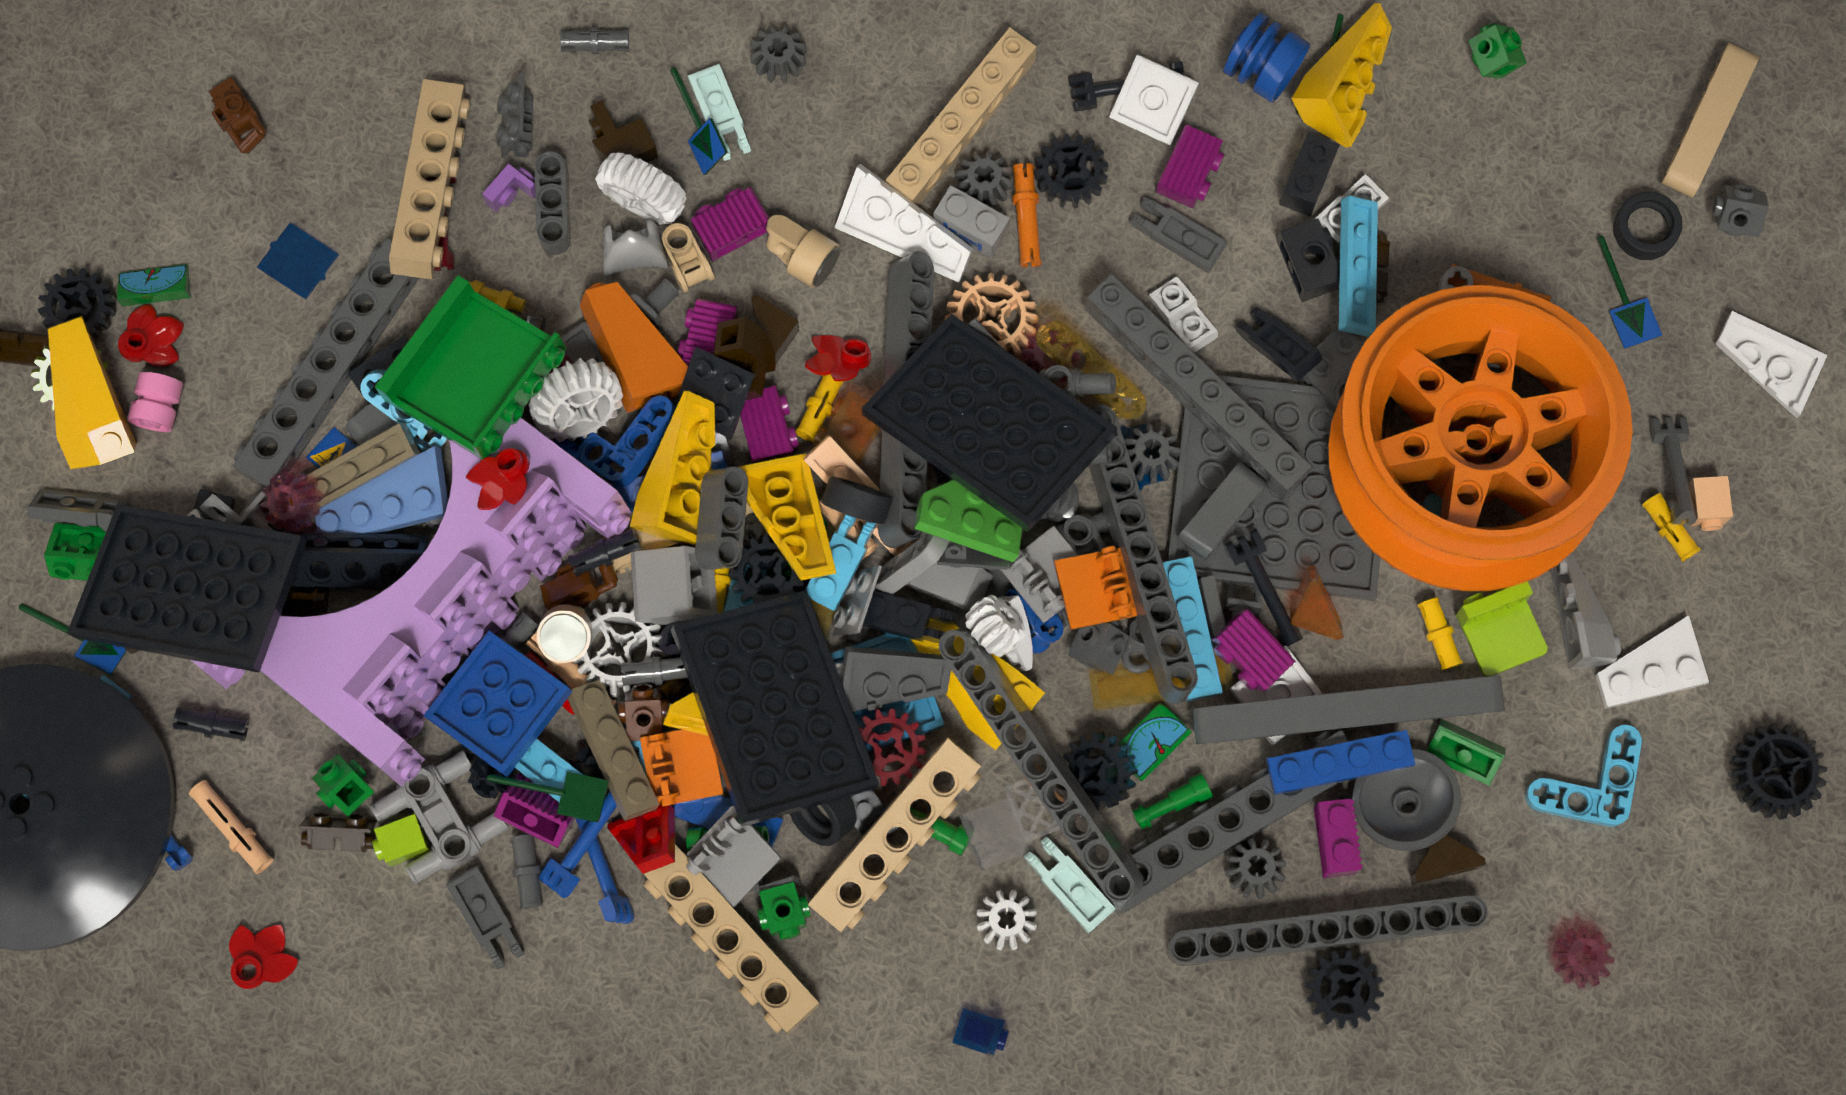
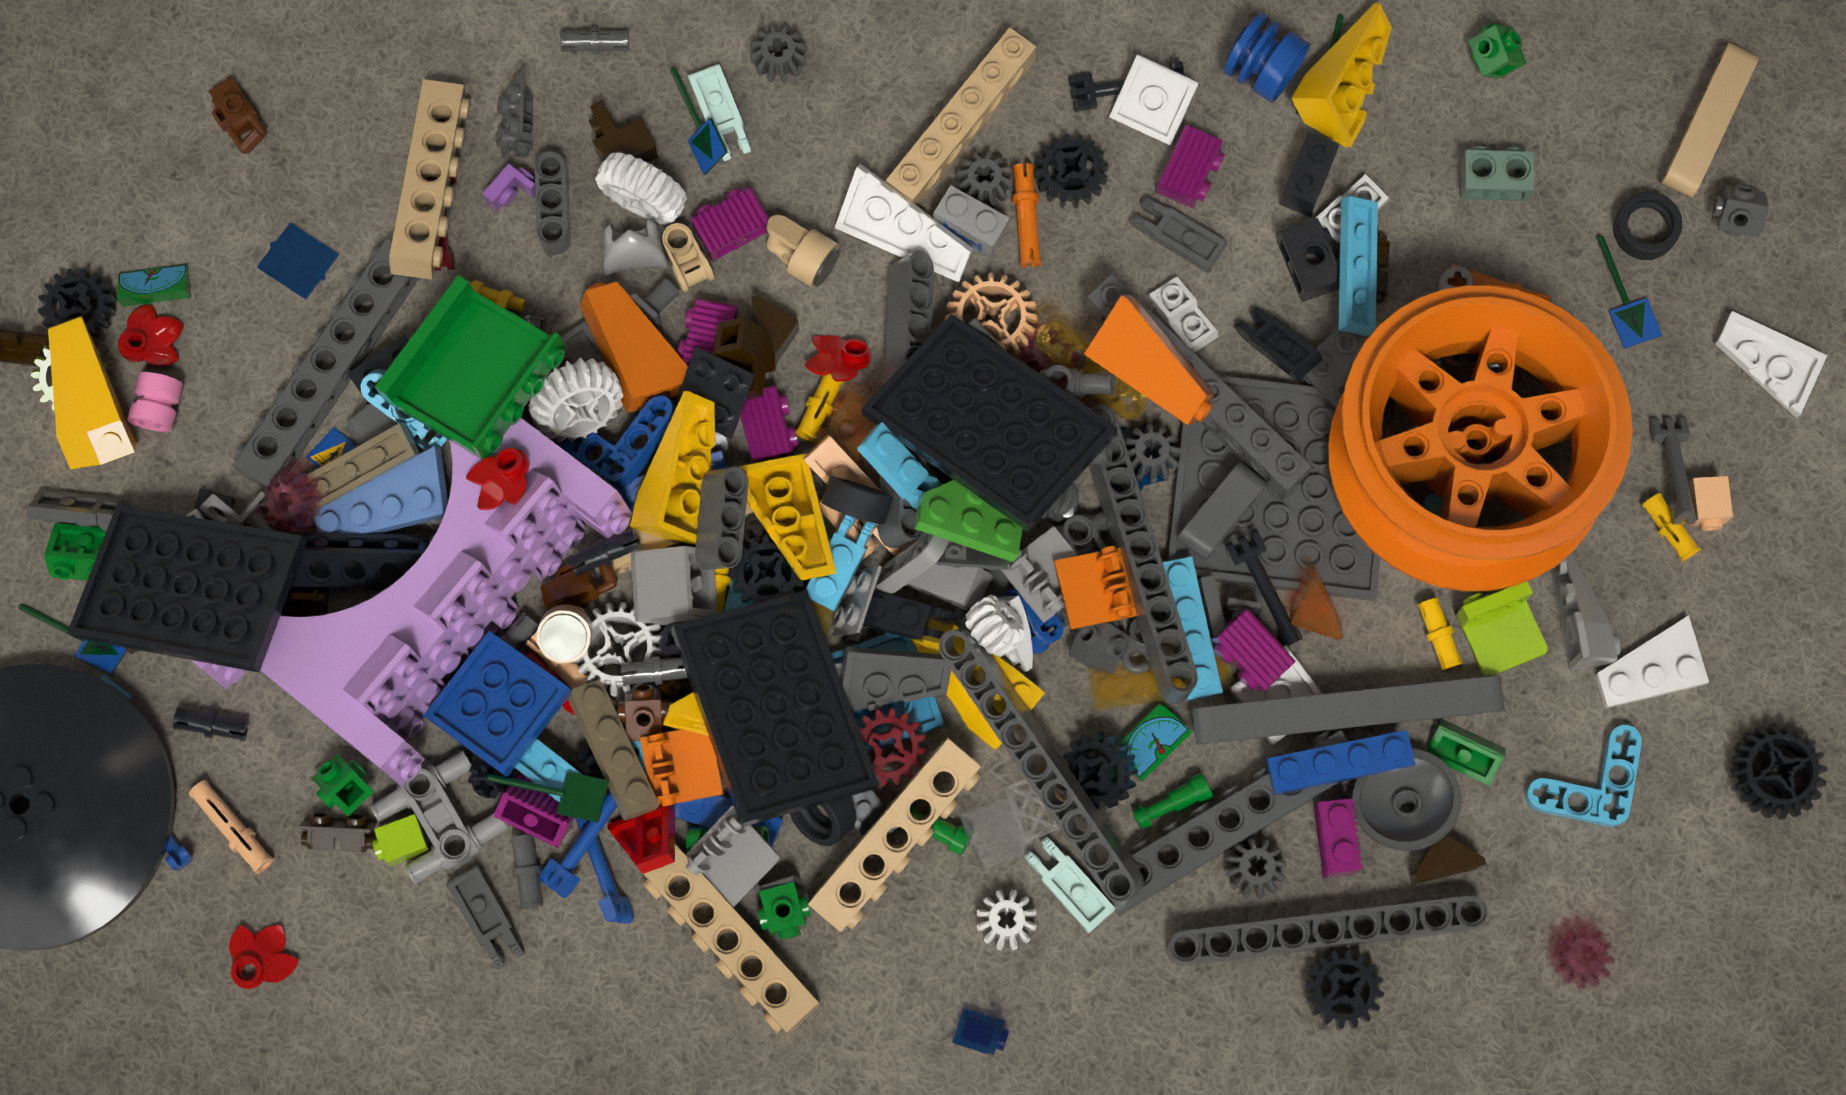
(896, 464): none -> medium azure hinge
(1148, 361): none -> orange slope
(1497, 183): none -> sand green brick

